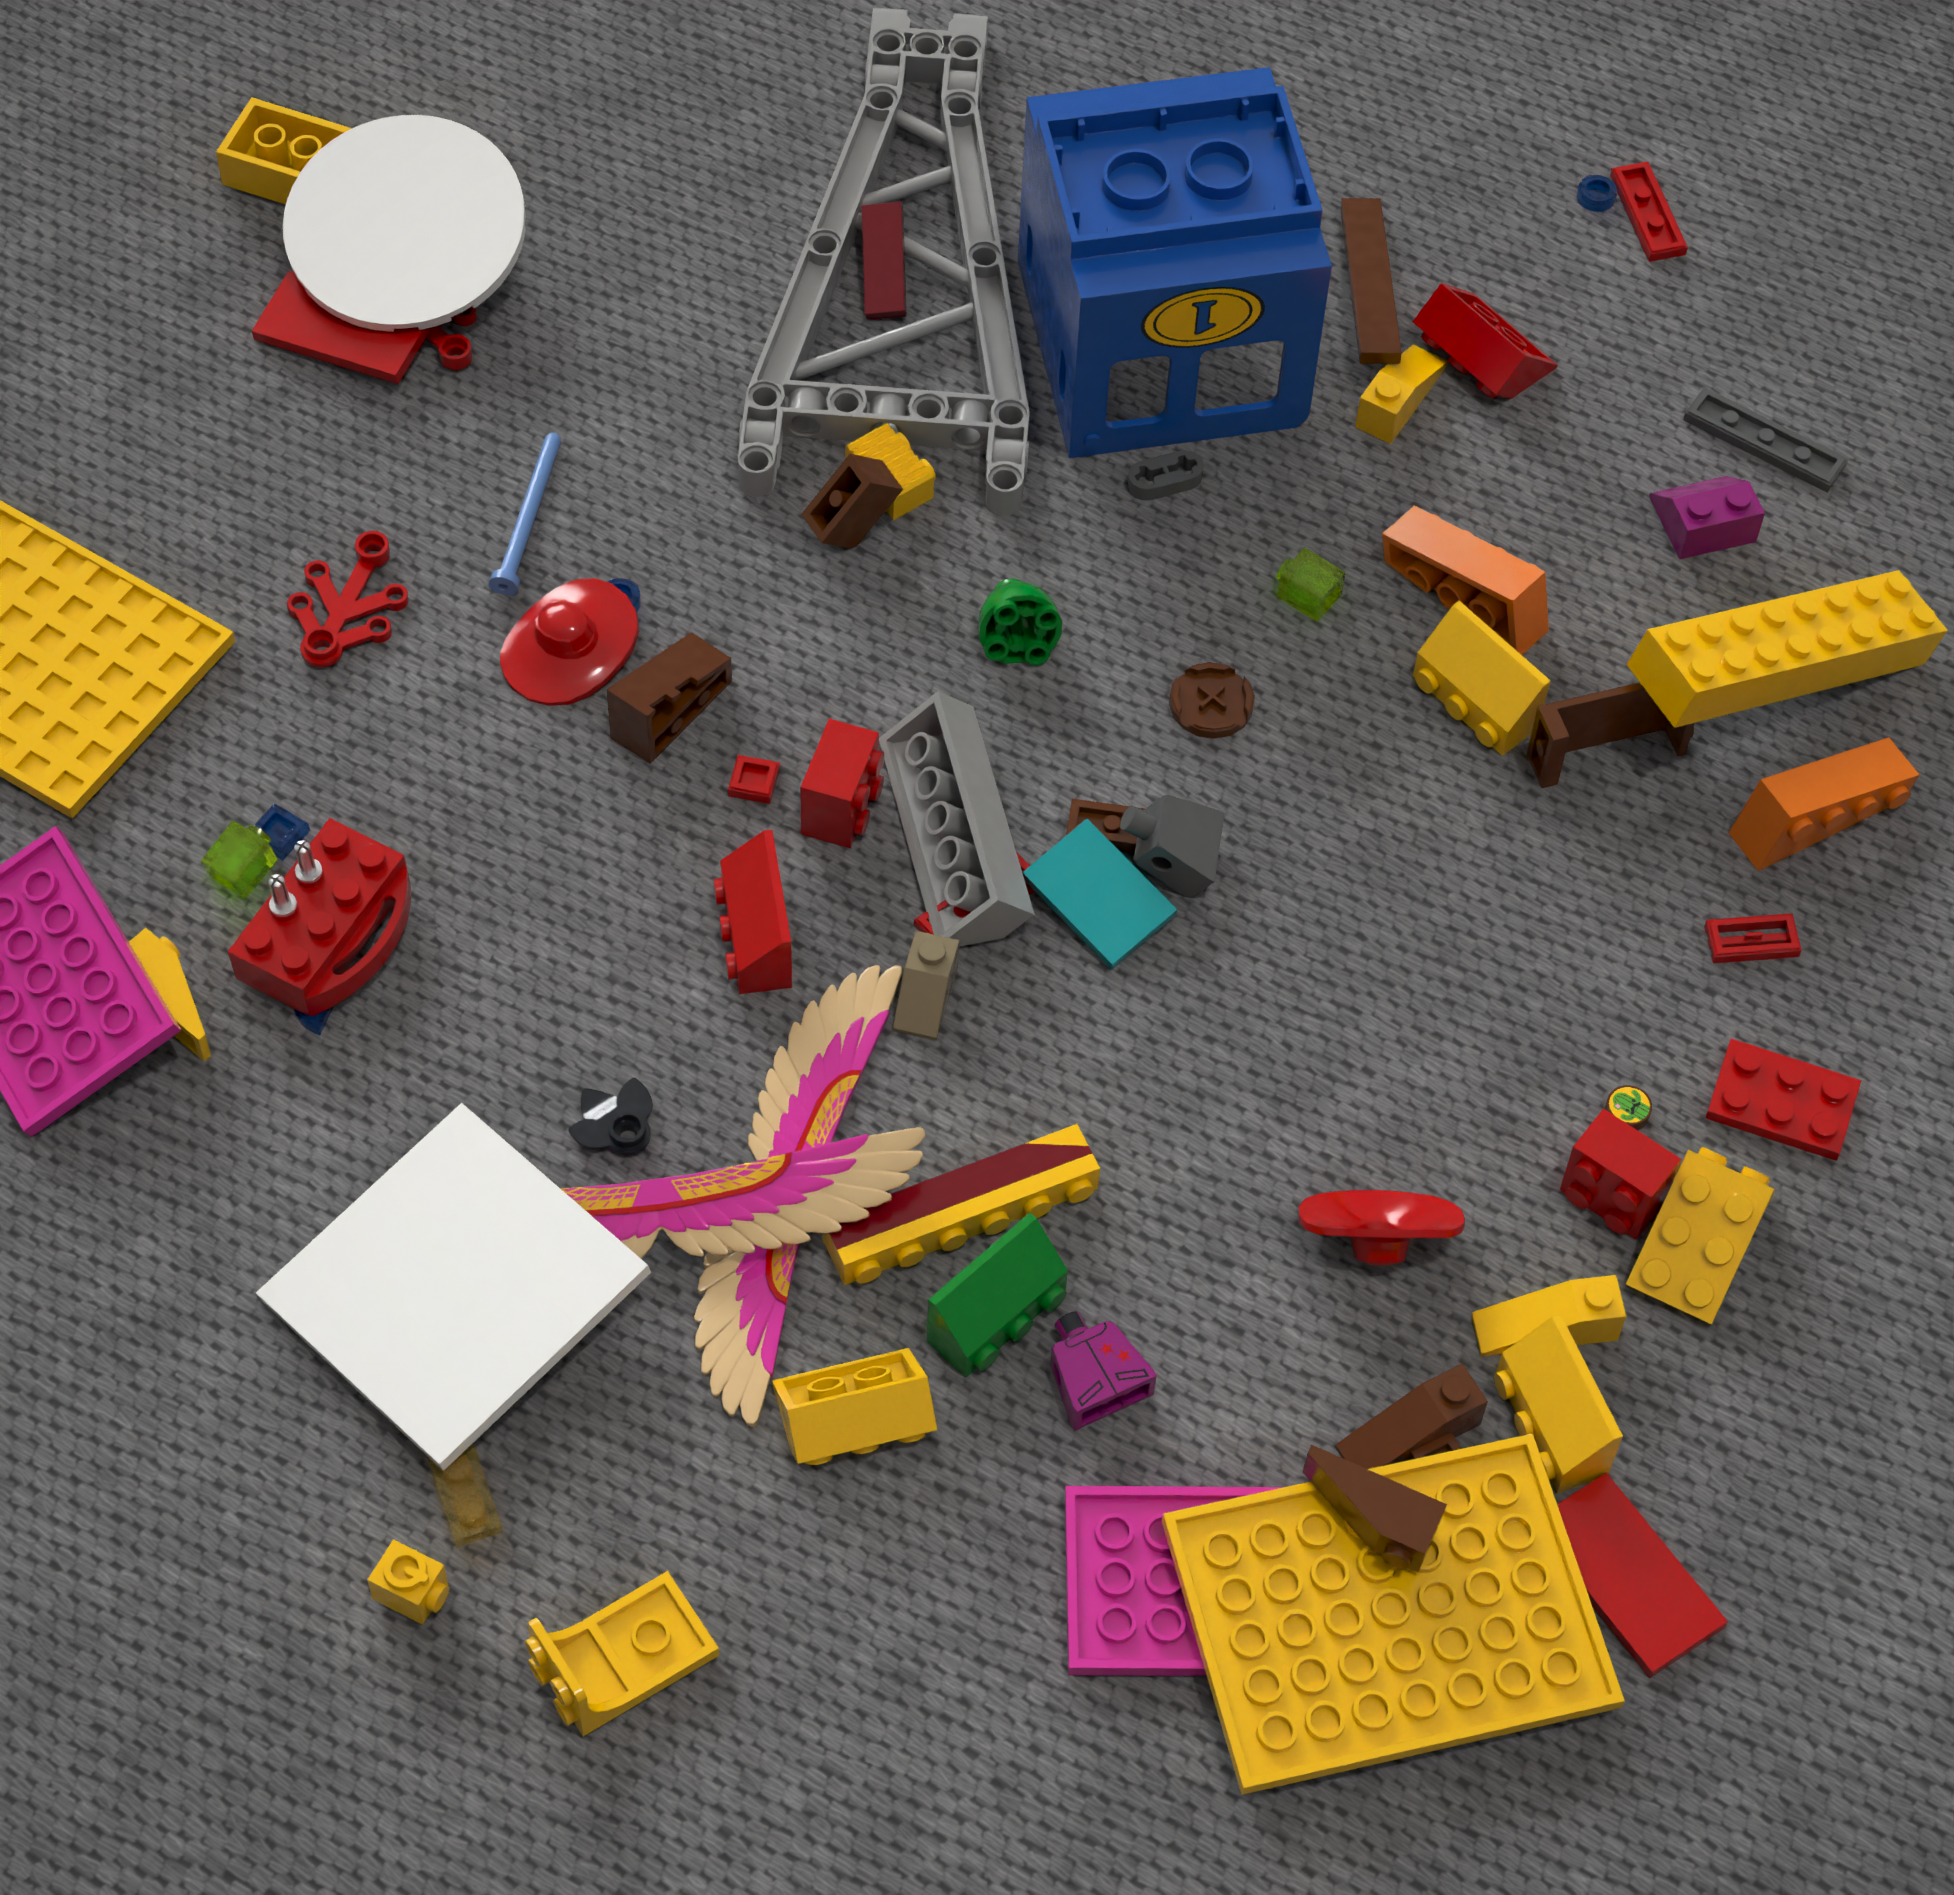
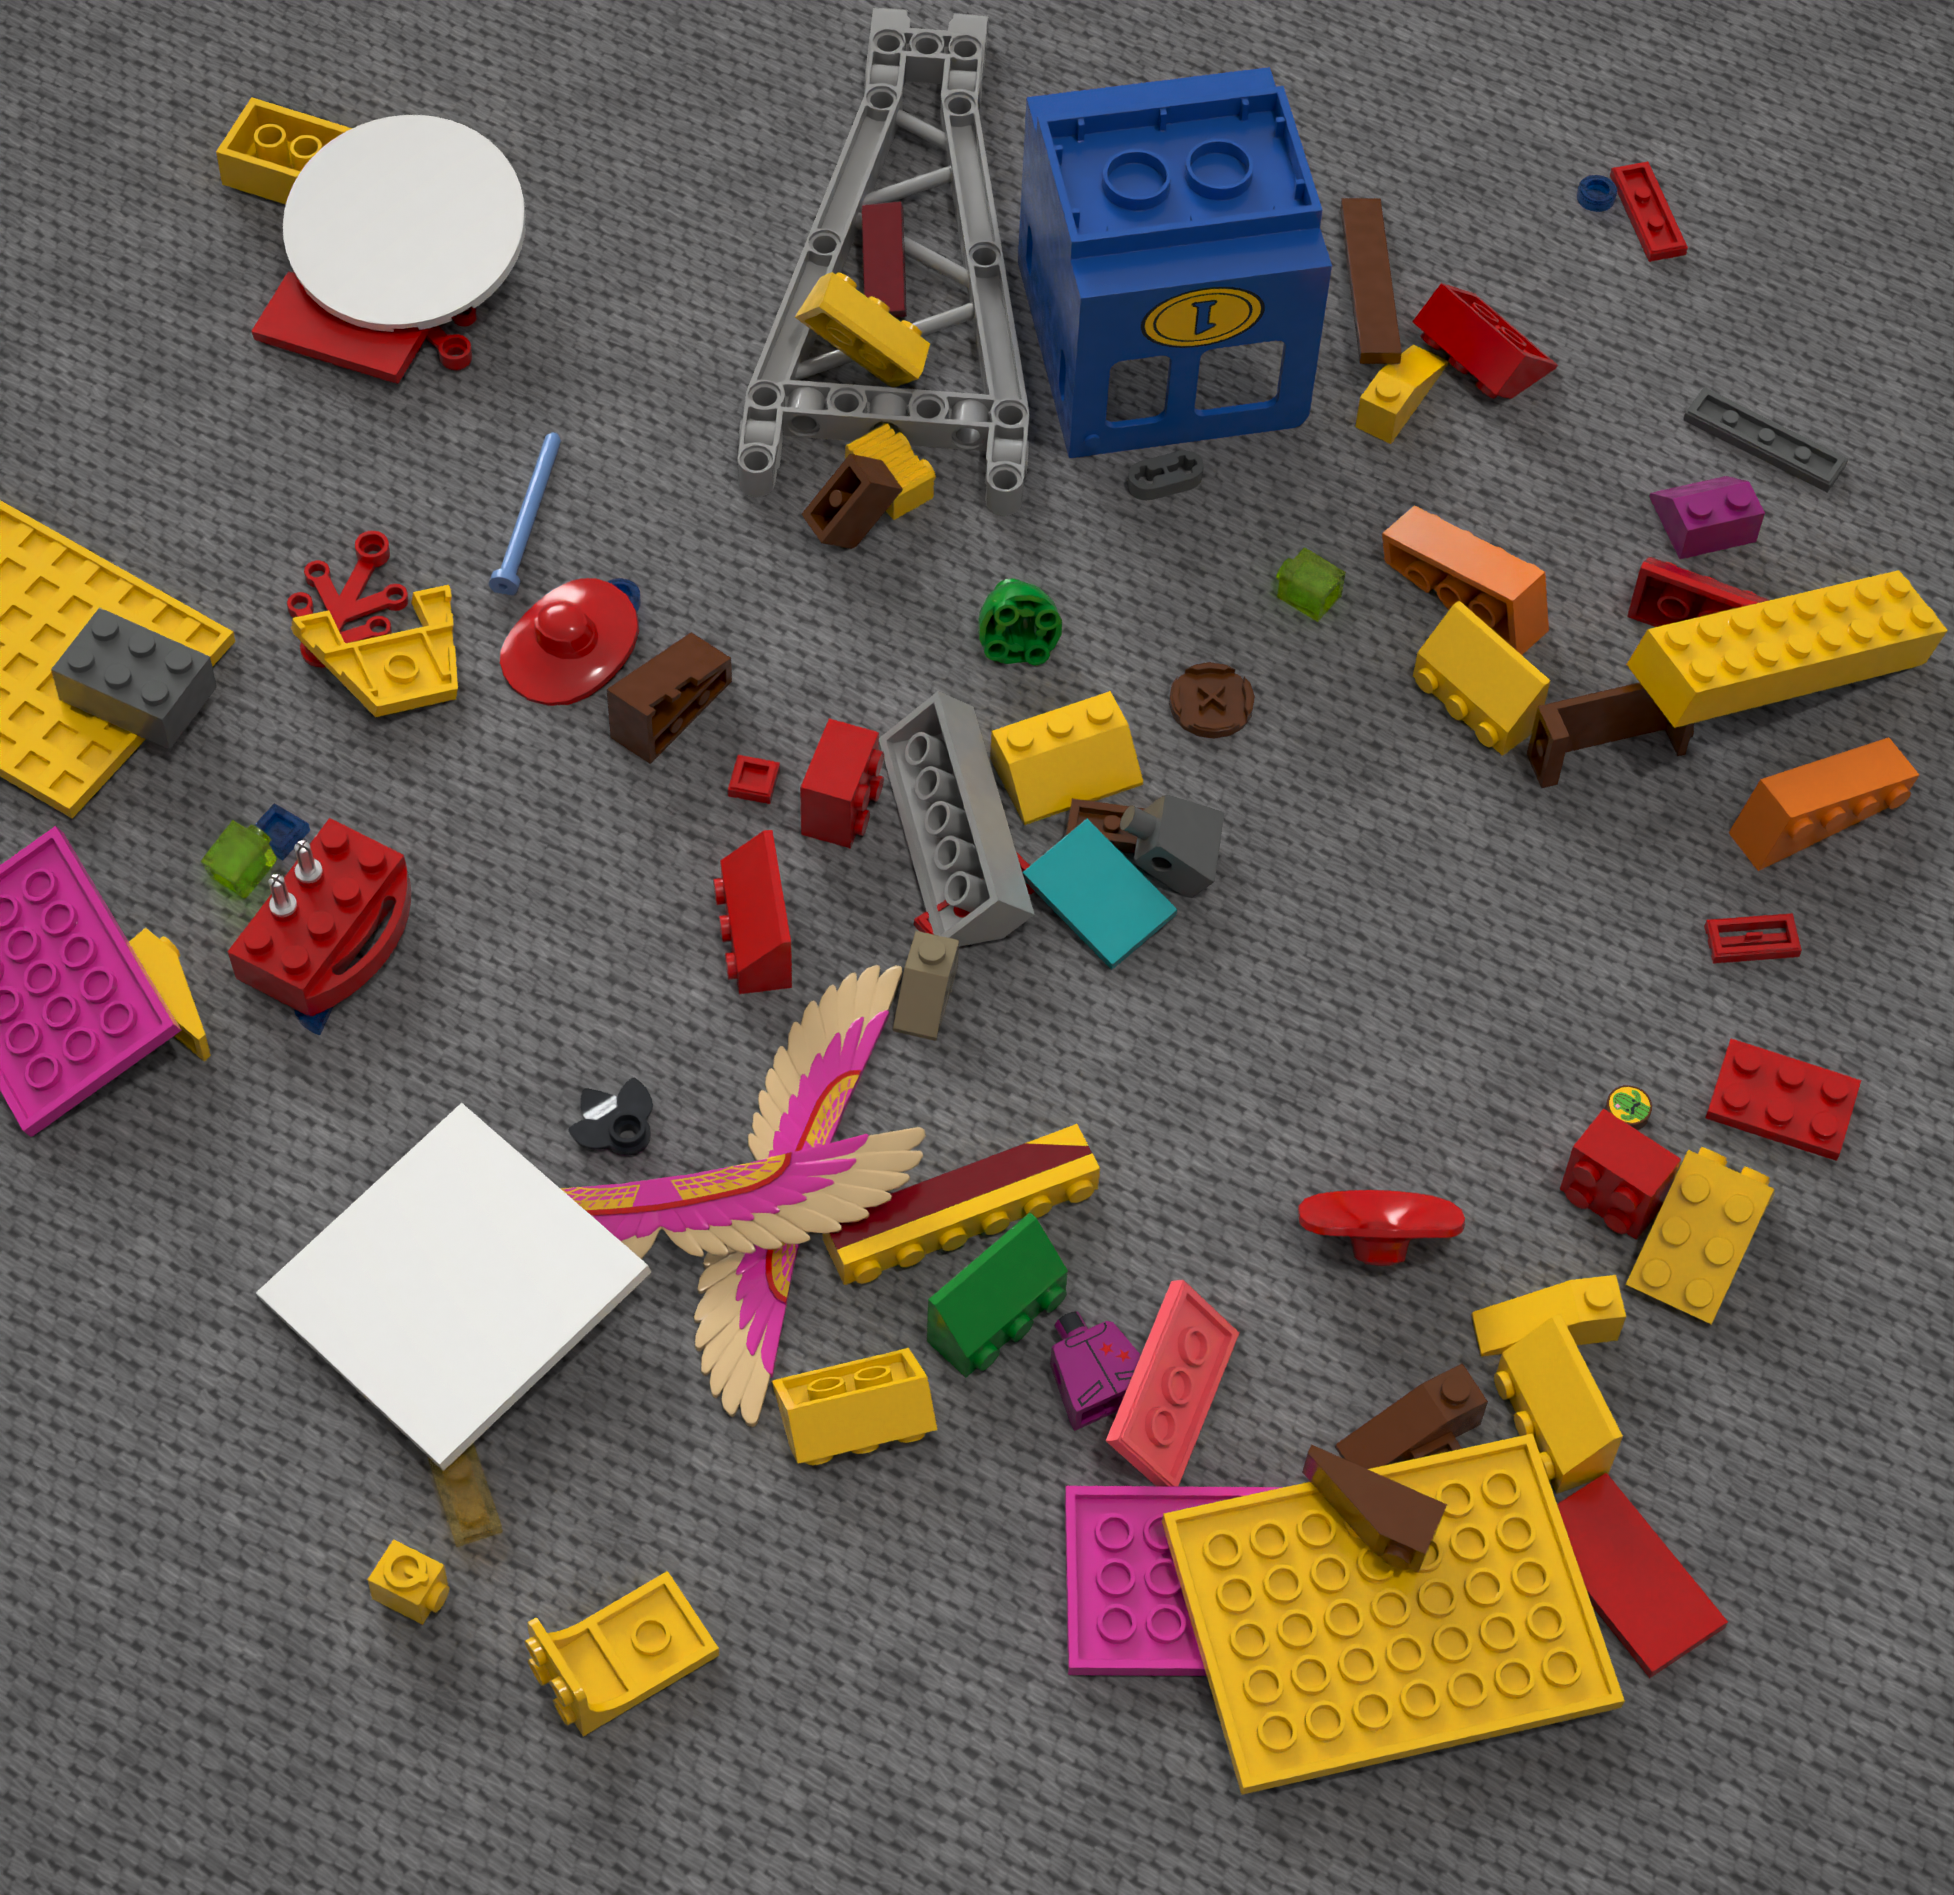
(134, 678): none -> dark grey brick
(392, 669): none -> yellow wing
(864, 330): none -> yellow slope
(1066, 755): none -> yellow slope
(1173, 1386): none -> coral tile
(1673, 594): none -> red slope

